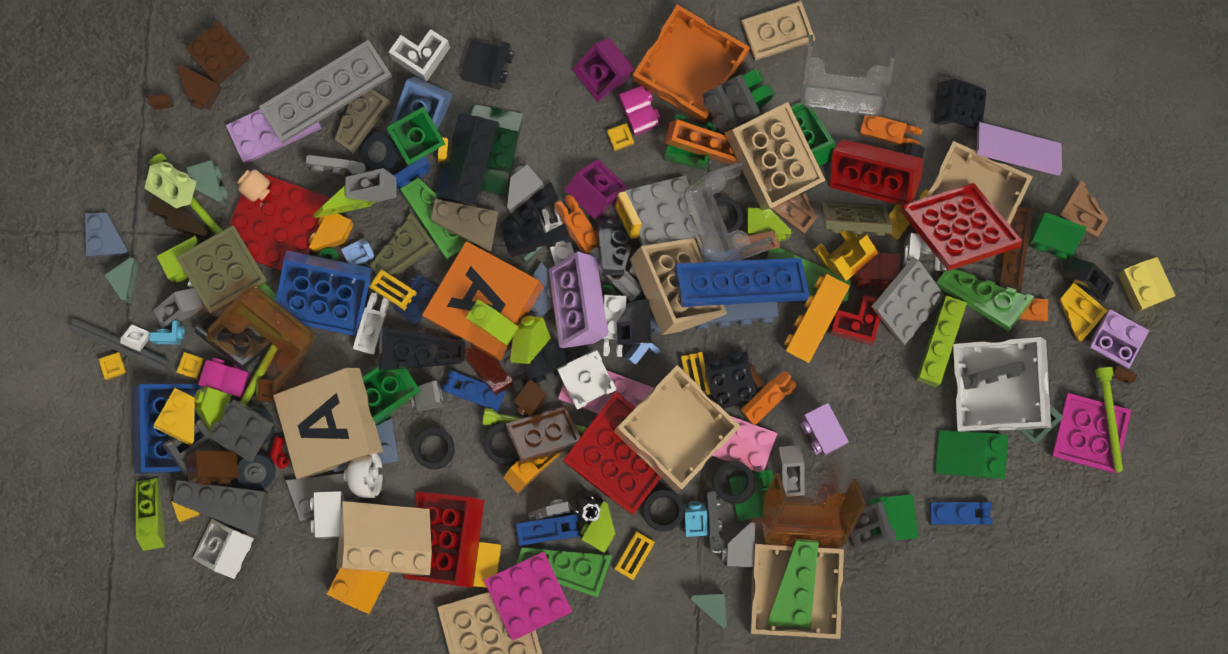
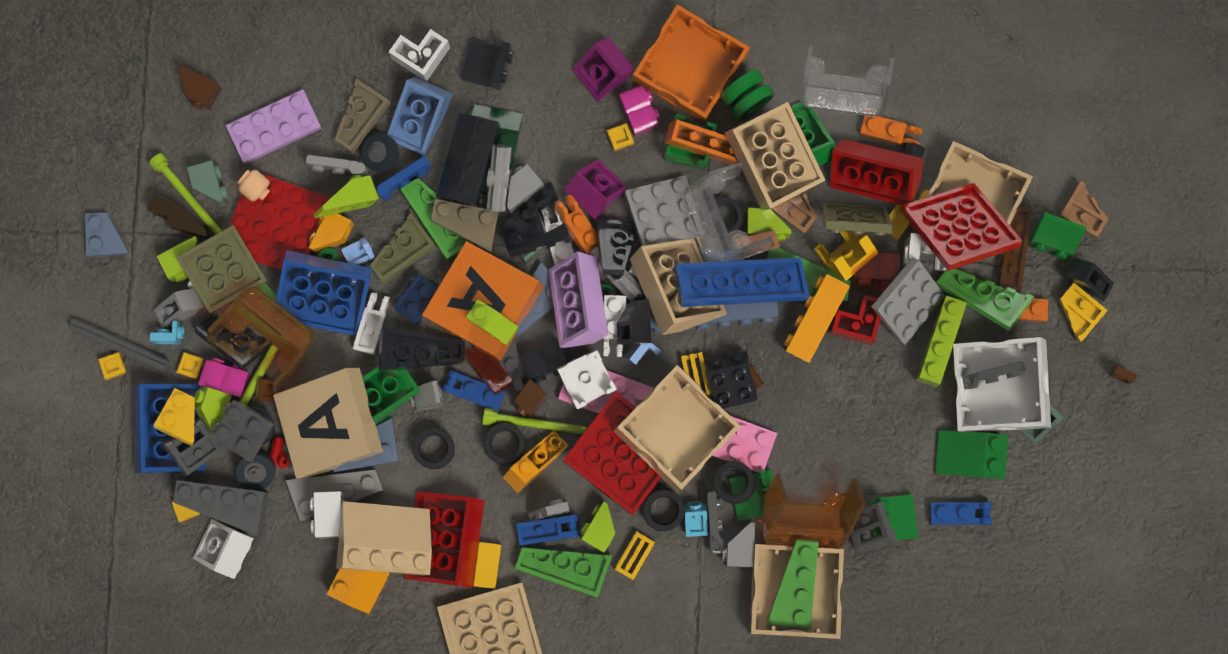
(124, 278): sand green slope -> none
(135, 337): white tile -> none
(149, 515): lime slope -> none
(161, 101): reddish brown tile -> none
(170, 184): yellowish green brick -> none
(212, 467): reddish brown brick -> none
(217, 53): reddish brown brick -> none
(325, 91): light grey plate -> none
(363, 476): white cylinder -> none
(371, 186): light grey slope -> none
(406, 298): yellow tile -> none
(415, 135): green slope -> none
(442, 152): yellow tile -> none
(499, 178): none -> light grey piece
(528, 596): dark pink plate -> none
(529, 339): lime slope -> none
(542, 434): reddish brown tile -> none
(585, 506): black piece -> none
(628, 215): yellow tile -> none
(713, 606): sand green slope -> none
(730, 104): dark grey plate -> none
(768, 397): orange hinge -> none
(777, 30): tan tile -> none
(792, 470): light grey slope -> none
(823, 430): lavender brick -> none
(959, 103): black bracket -> none
(1019, 149): lavender tile -> none
(1084, 433): dark pink plate -> none
(1105, 376): lime piece -> none
(1118, 338): lavender slope -> none
(1146, 284): light yellow slope -> none

